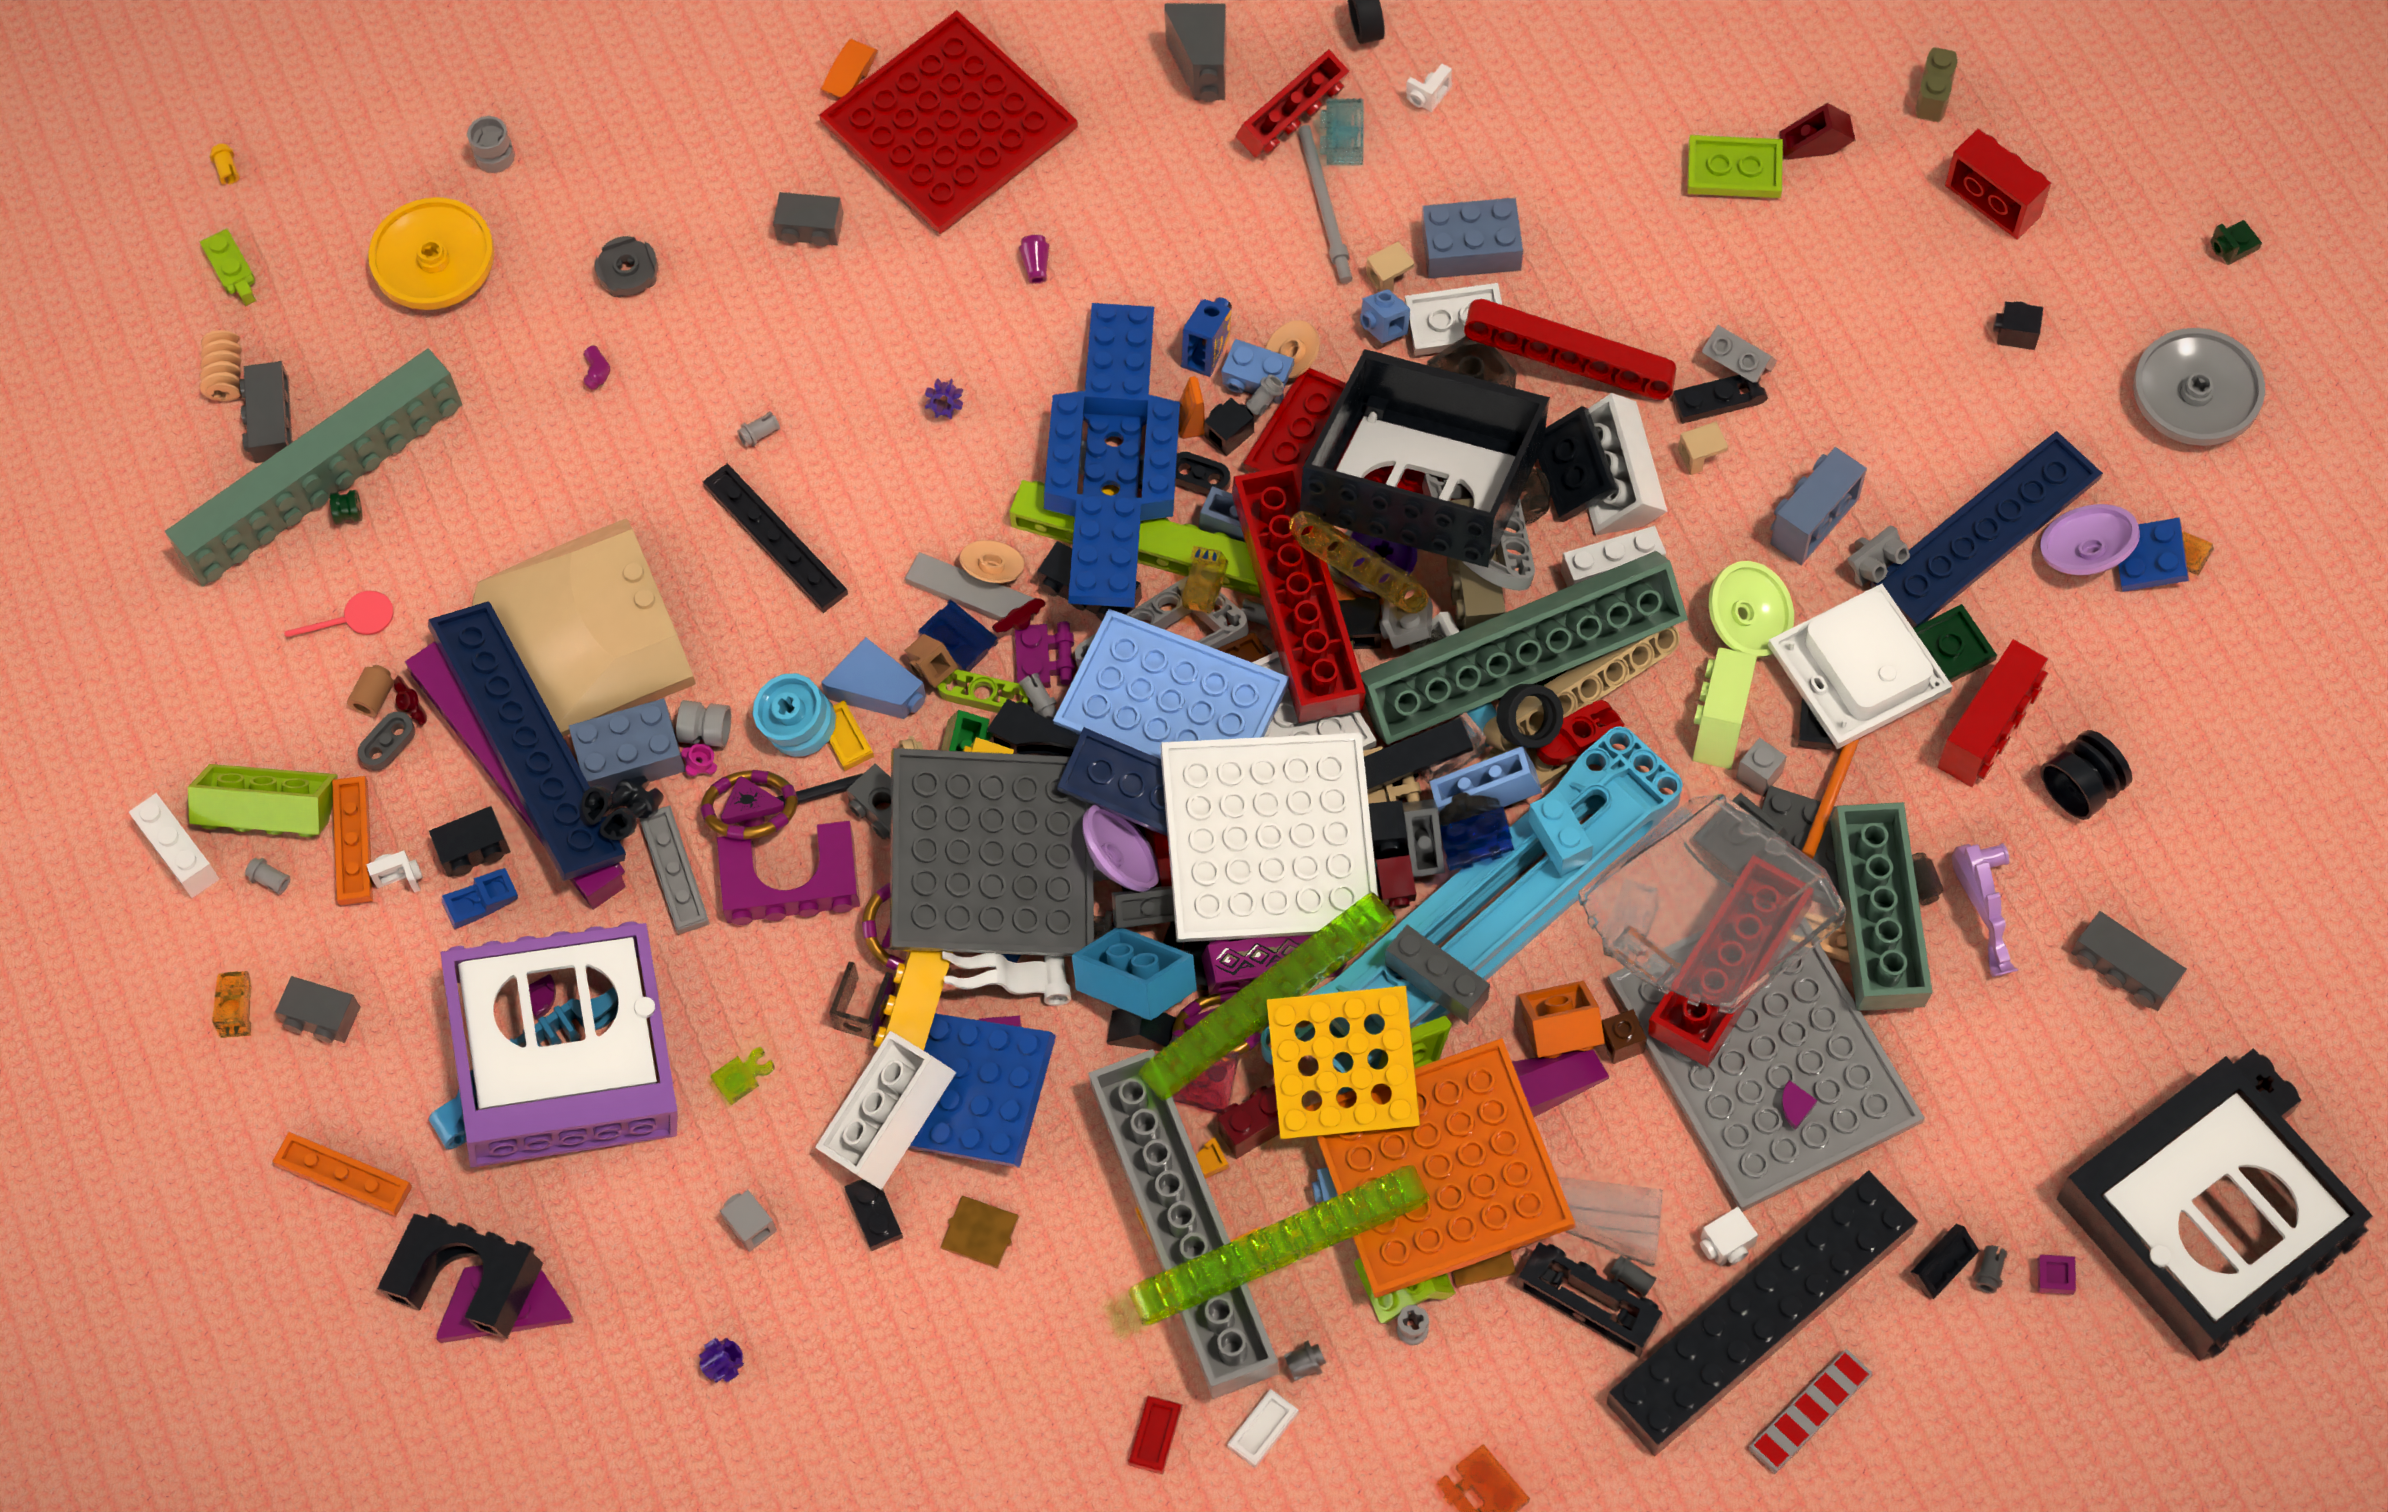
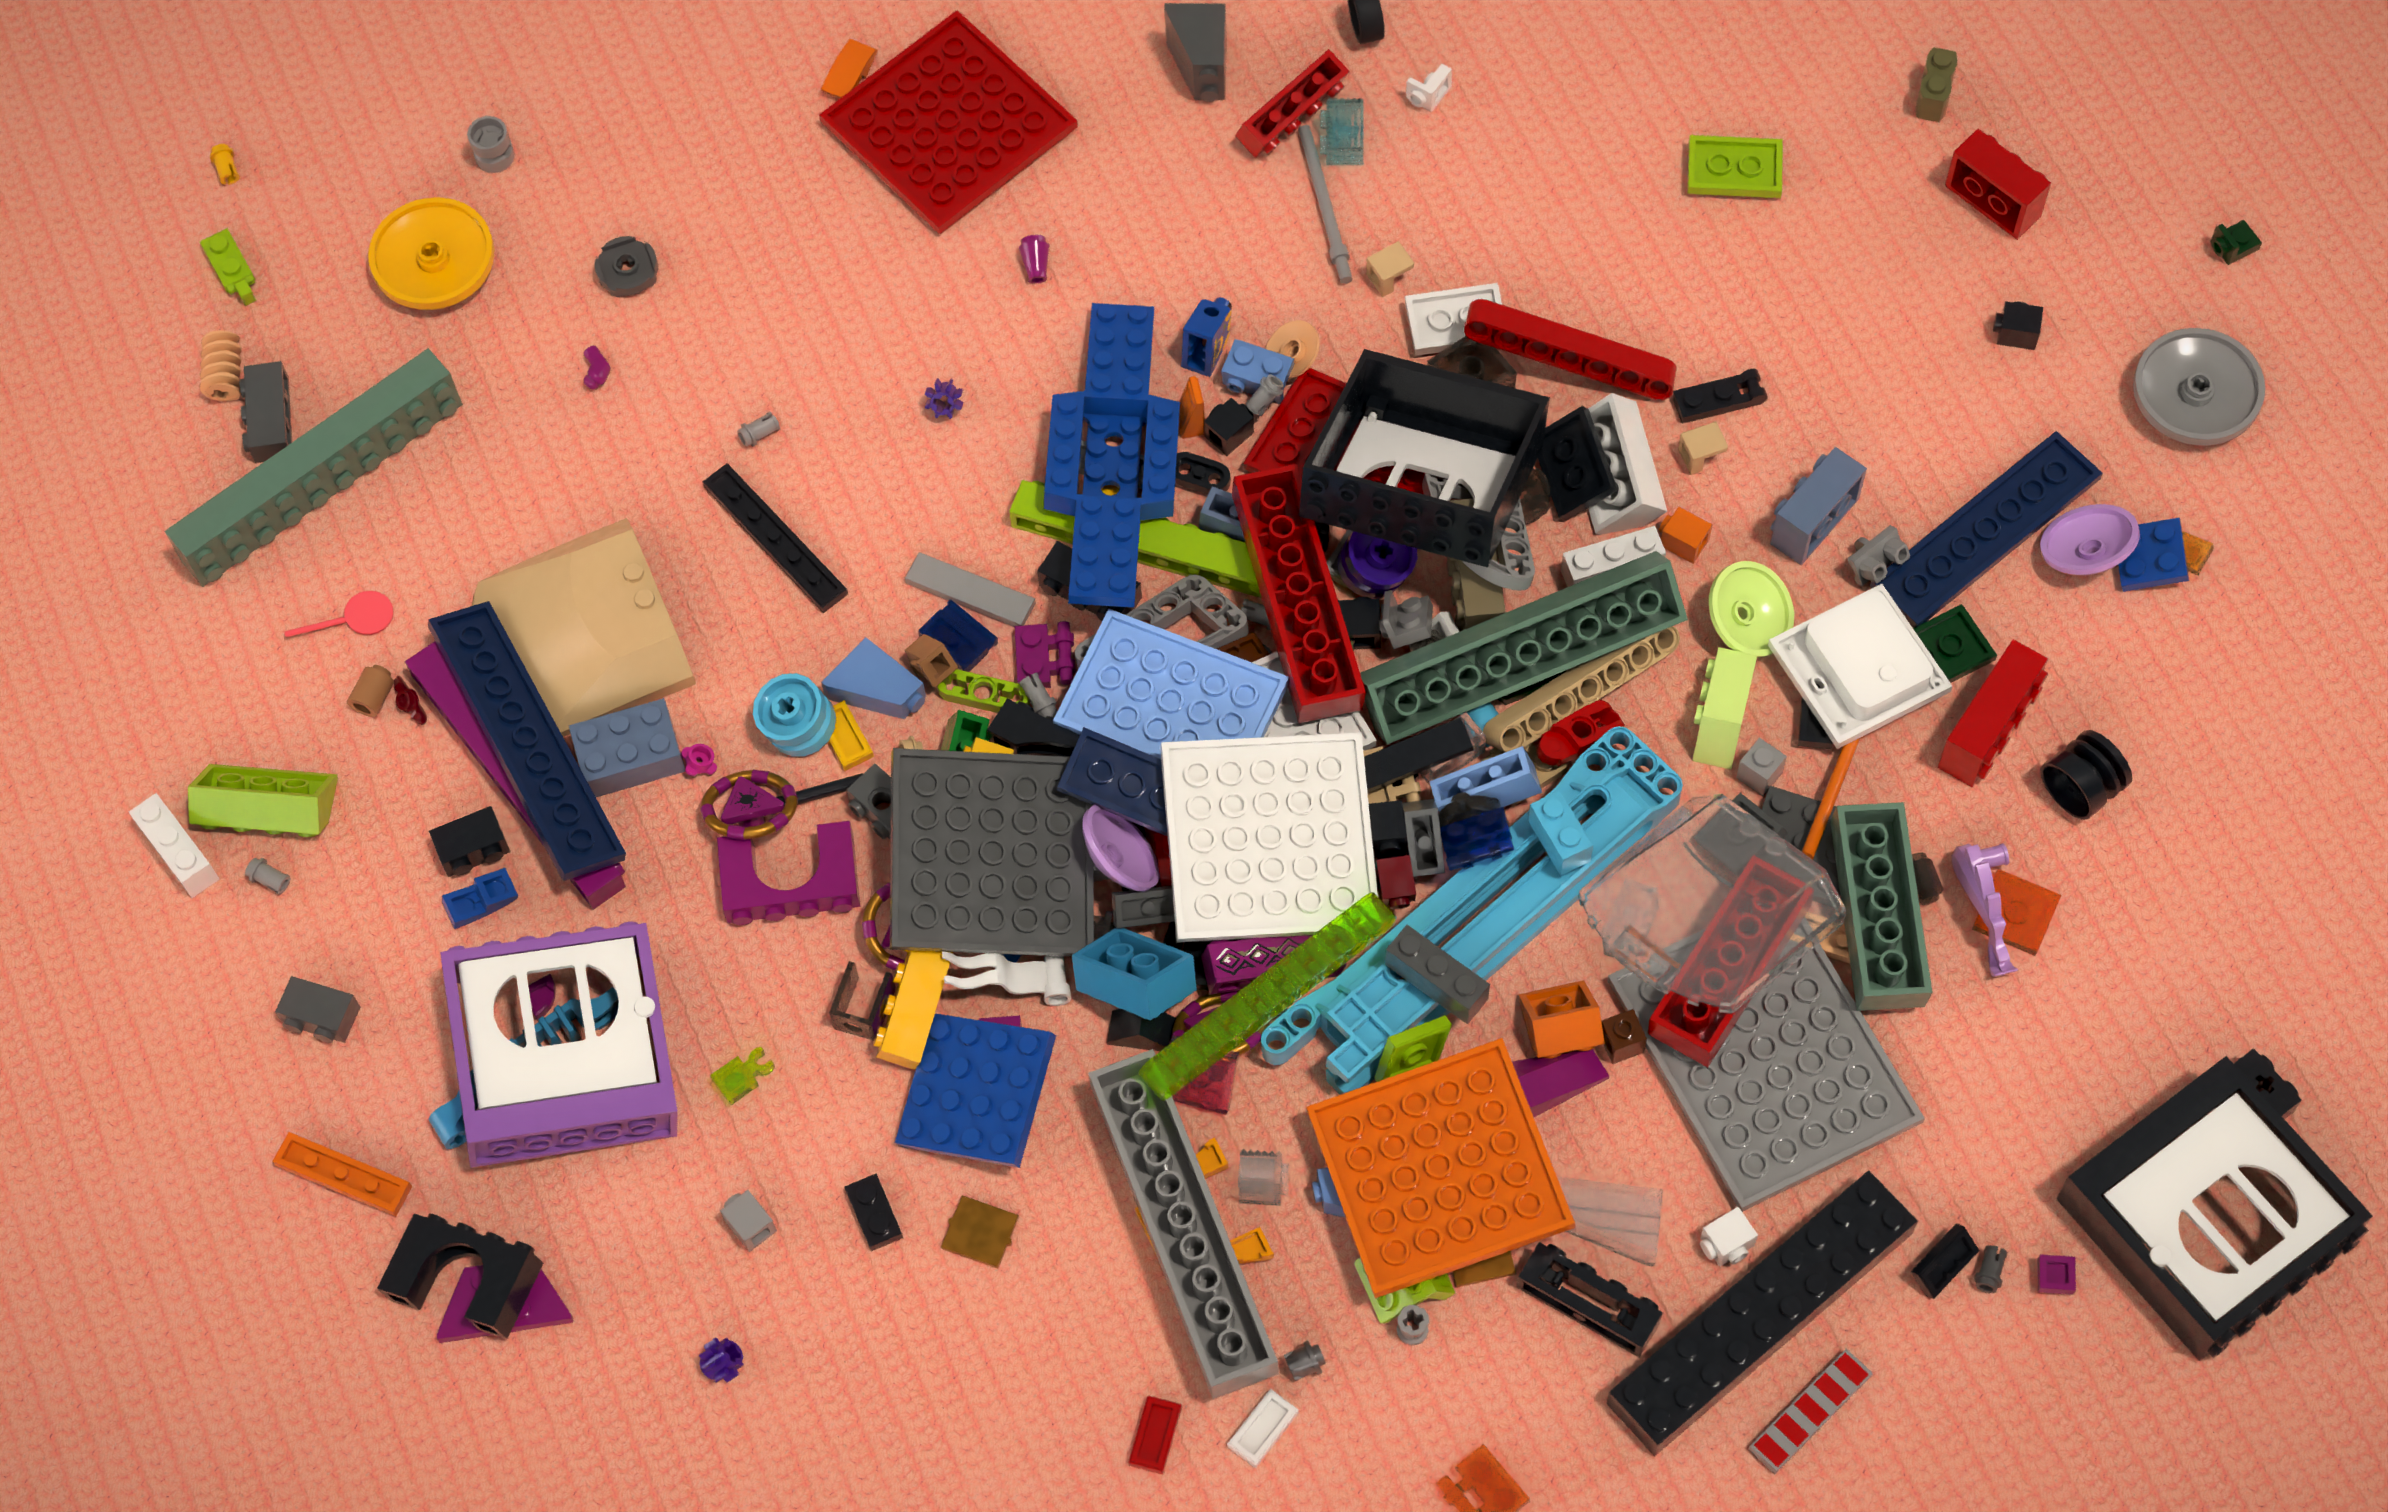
(232, 1004): clear yellow leg -> none
(346, 507): dark green wheel -> none
(352, 840): orange plate -> none
(384, 741): dark grey plate -> none
(395, 867): white bracket -> none
(630, 793): black piece -> none
(674, 871): light grey tile -> none
(703, 723): light grey wheel -> none
(808, 219): dark grey brick -> none
(885, 1110): white slope -> none
(992, 561): light nougat dish -> none
(1019, 617): dark red piece -> none
(1204, 579): clear yellow leg -> none
(1250, 1122): dark red brick -> none
(1262, 1178): none -> clear brick
(1278, 1245): clear neon green beam -> none
(1331, 1117): yellow piece -> none
(1348, 552): clear yellow beam -> none
(1385, 316): medium blue brick -> none
(1472, 238): sand blue brick -> none
(1552, 715): black tyre -> none
(1632, 1275): dark grey pin -> none
(1685, 534): none -> orange brick
(1738, 354): light grey bracket -> none
(1796, 1104): magenta tile -> none
(1818, 133): dark red slope -> none
(2025, 909): none -> clear orange tile
(2128, 961): dark grey brick -> none

